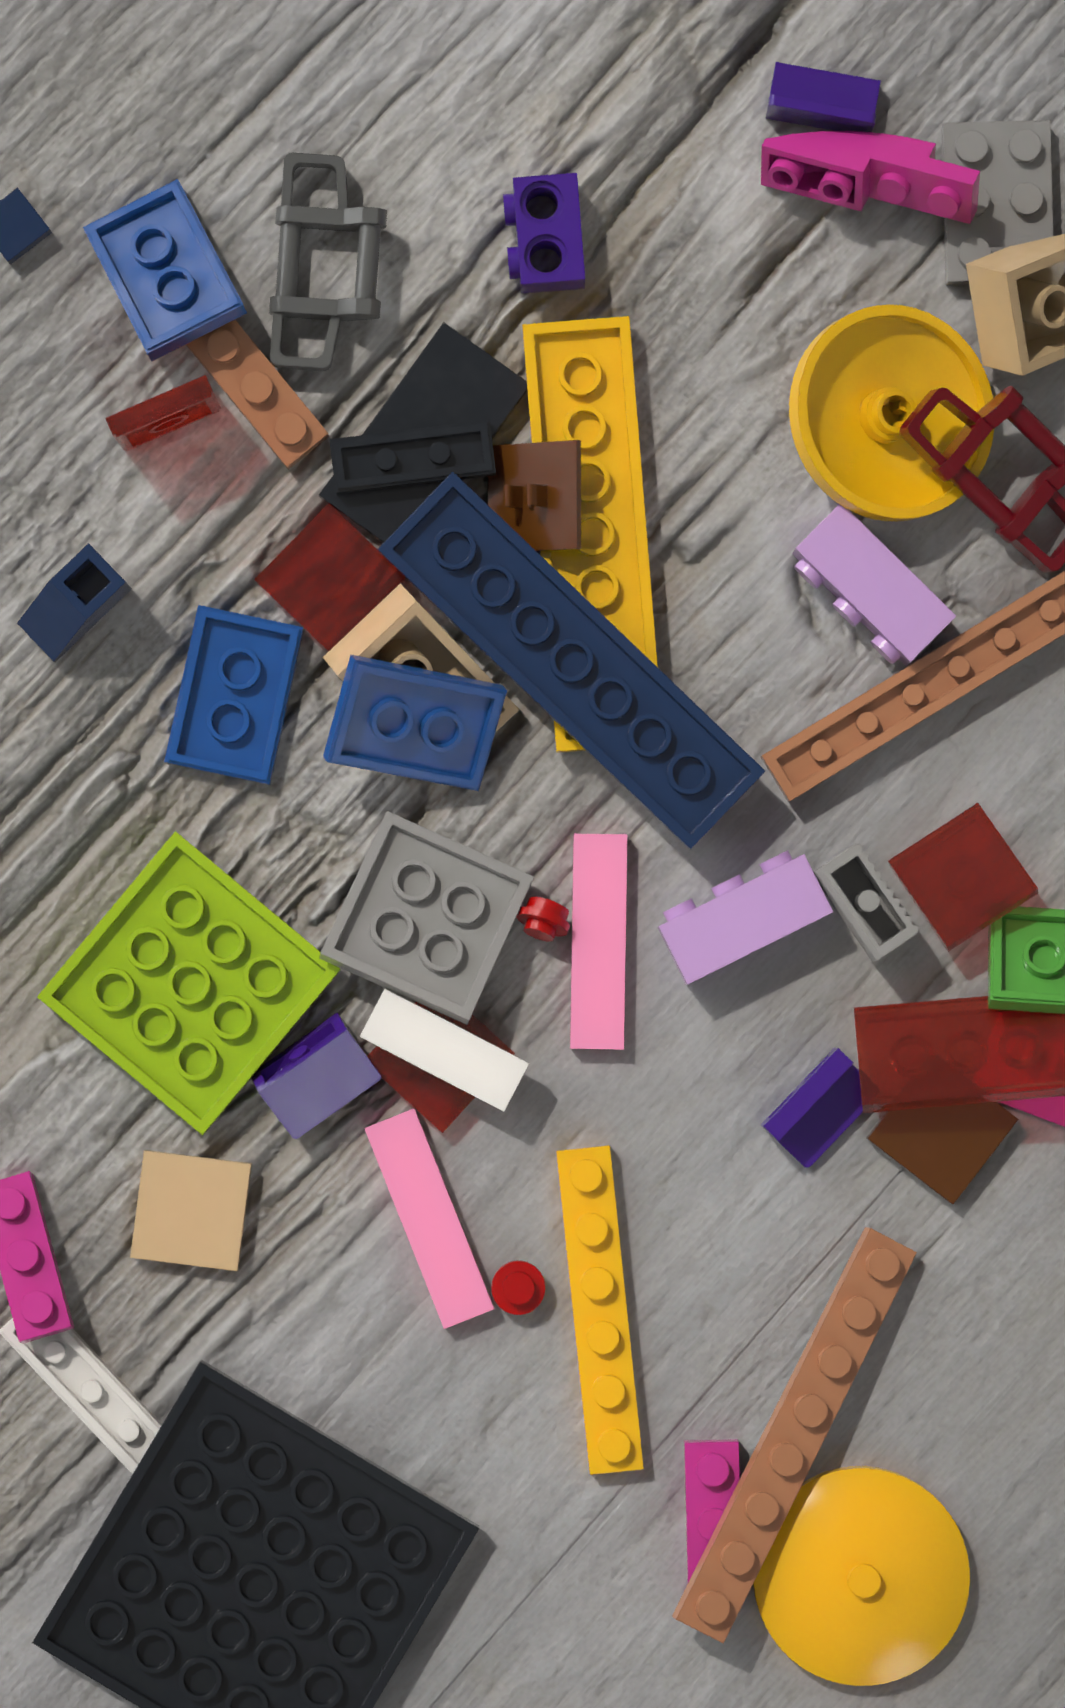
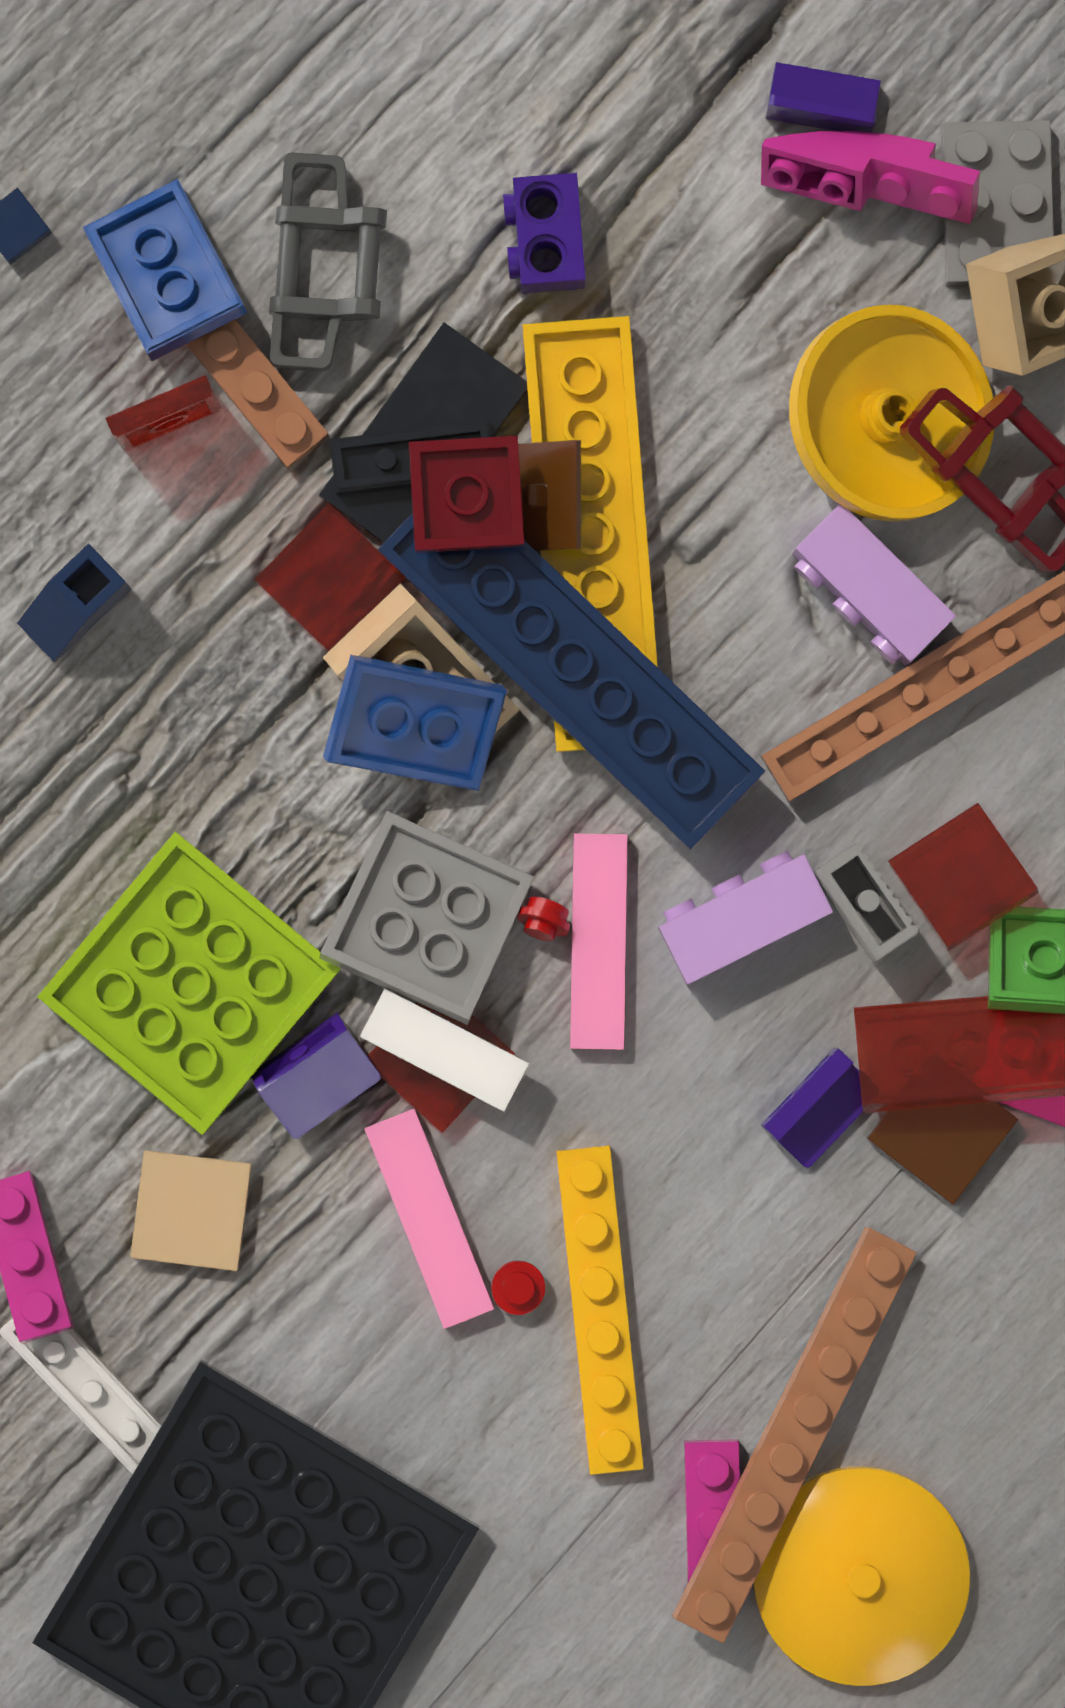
(234, 695): blue tile -> none
(466, 494): none -> dark red plate

